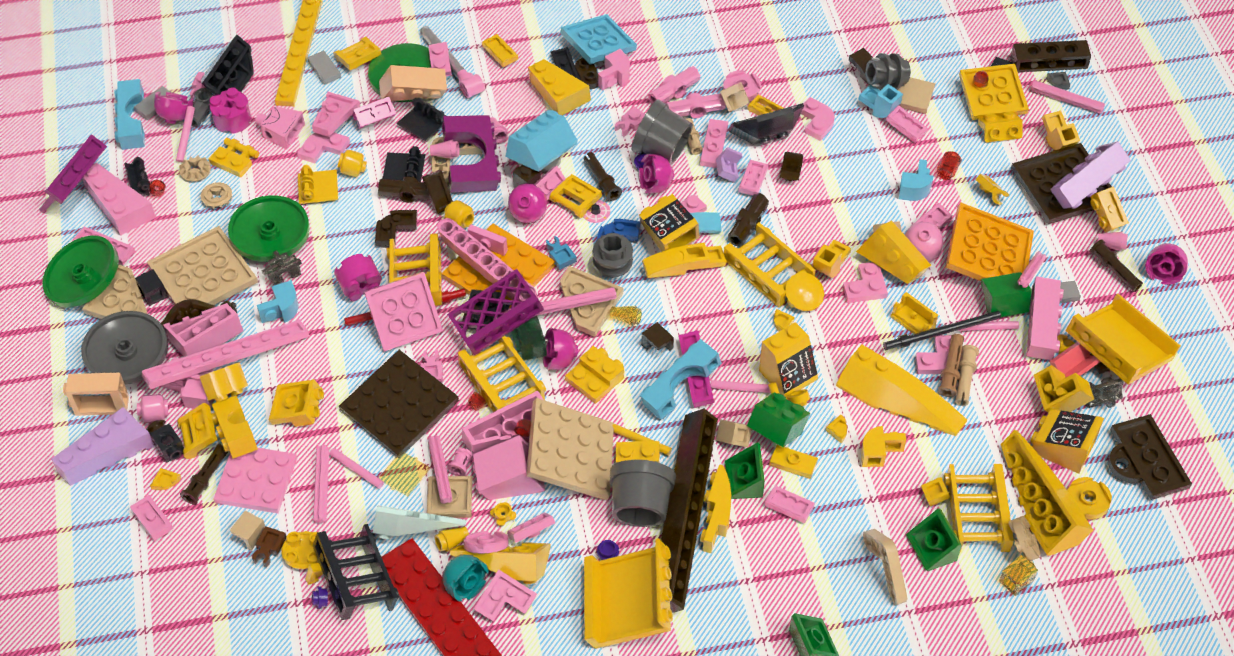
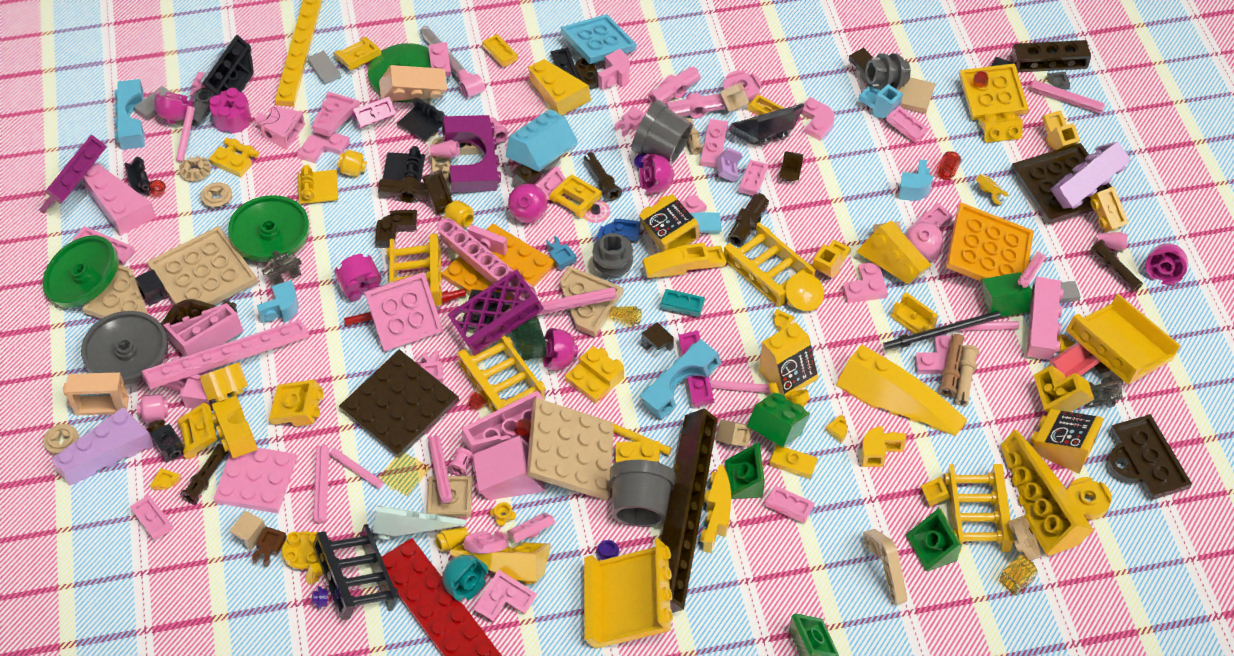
(54, 434): none -> tan gear
(682, 302): none -> teal plate

